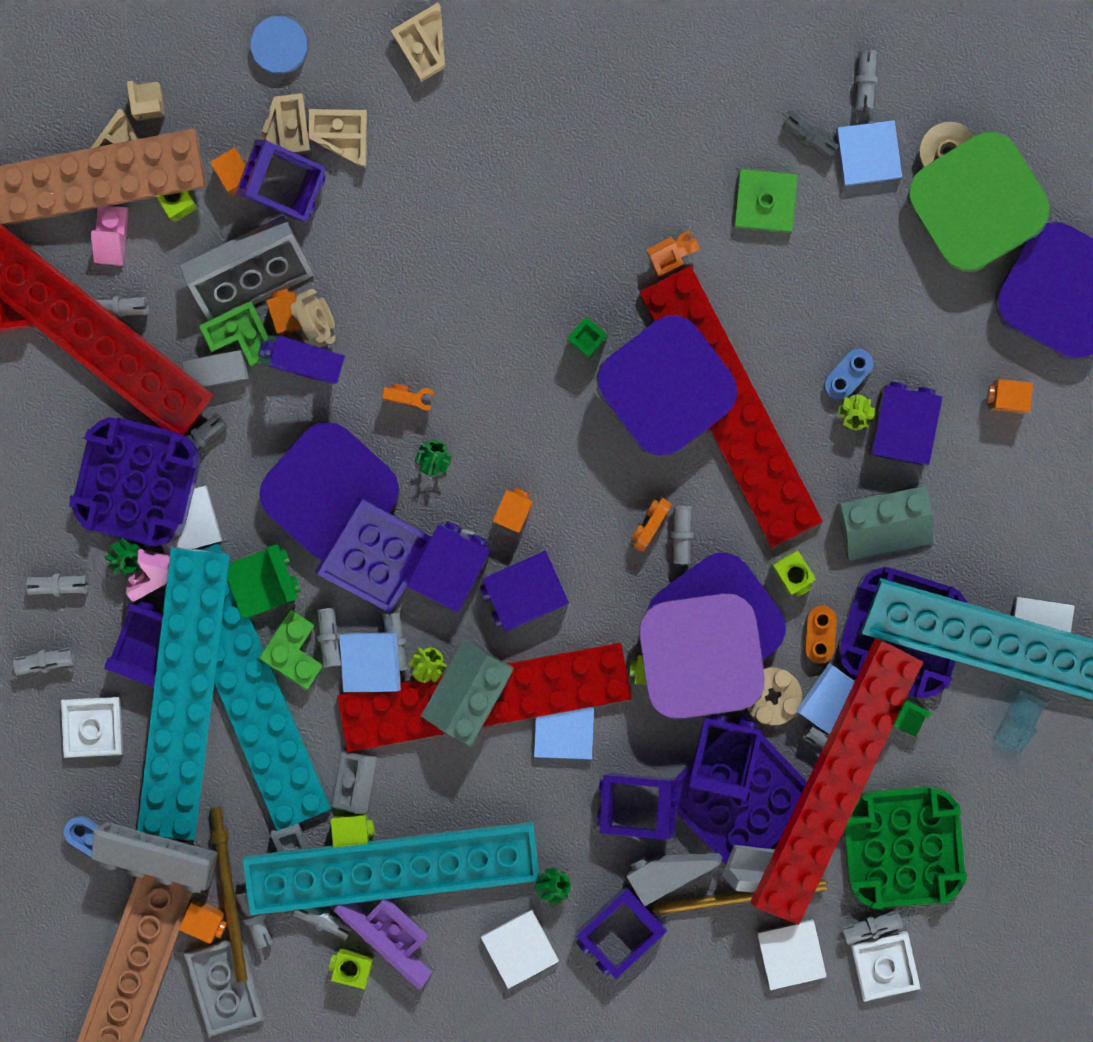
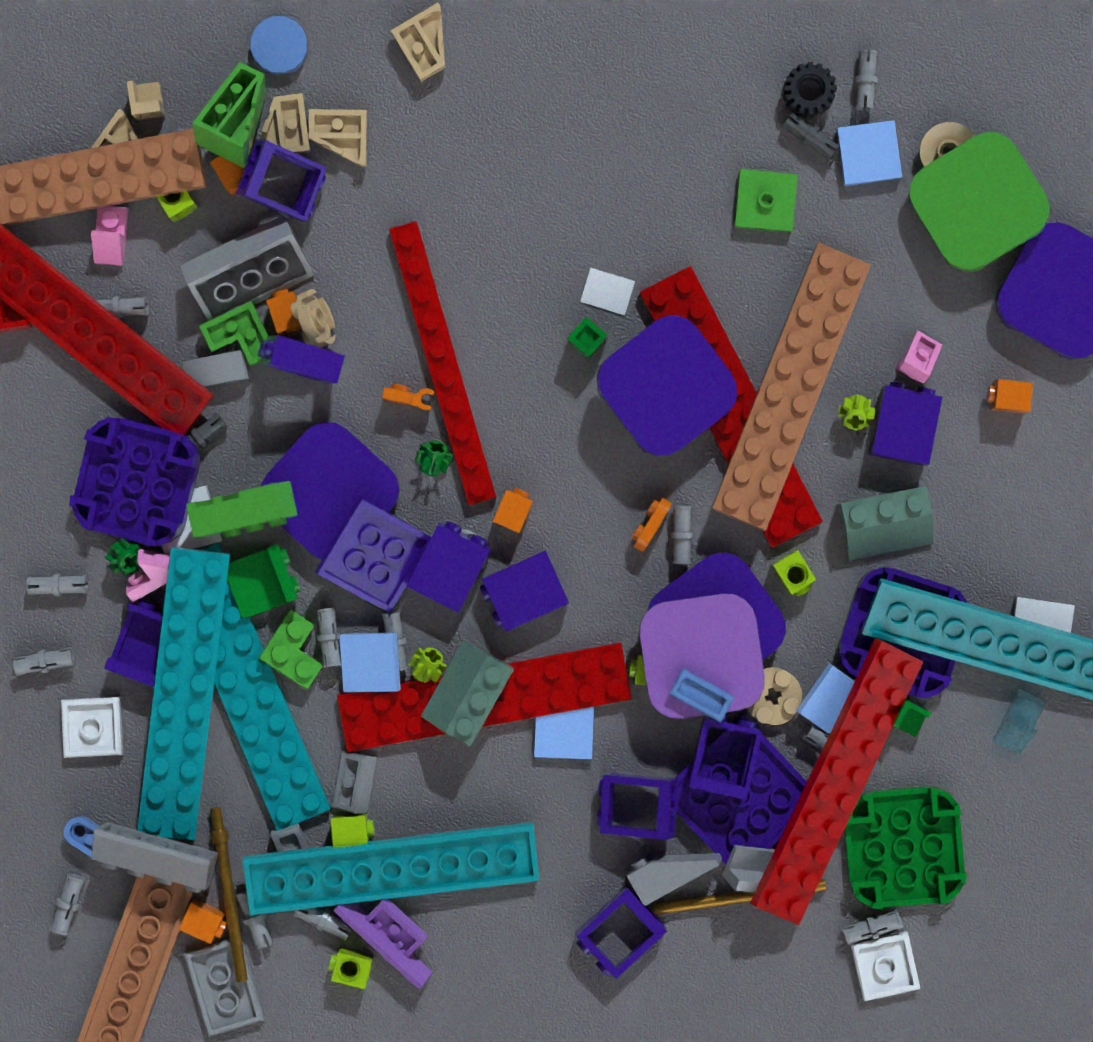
(67, 904): none -> light grey pin
(232, 115): none -> bright green wedge
(242, 510): none -> bright green wedge
(442, 363): none -> red plate
(520, 948): white tile -> none
(553, 886): green gear -> none
(607, 291): none -> white sticker
(668, 253): orange plate -> none
(701, 695): none -> medium blue tile
(790, 387): none -> nougat plate
(791, 954): white tile -> none
(814, 73): none -> black tyre
(819, 634): orange plate -> none
(848, 374): medium blue plate -> none
(919, 357): none -> bright pink slope

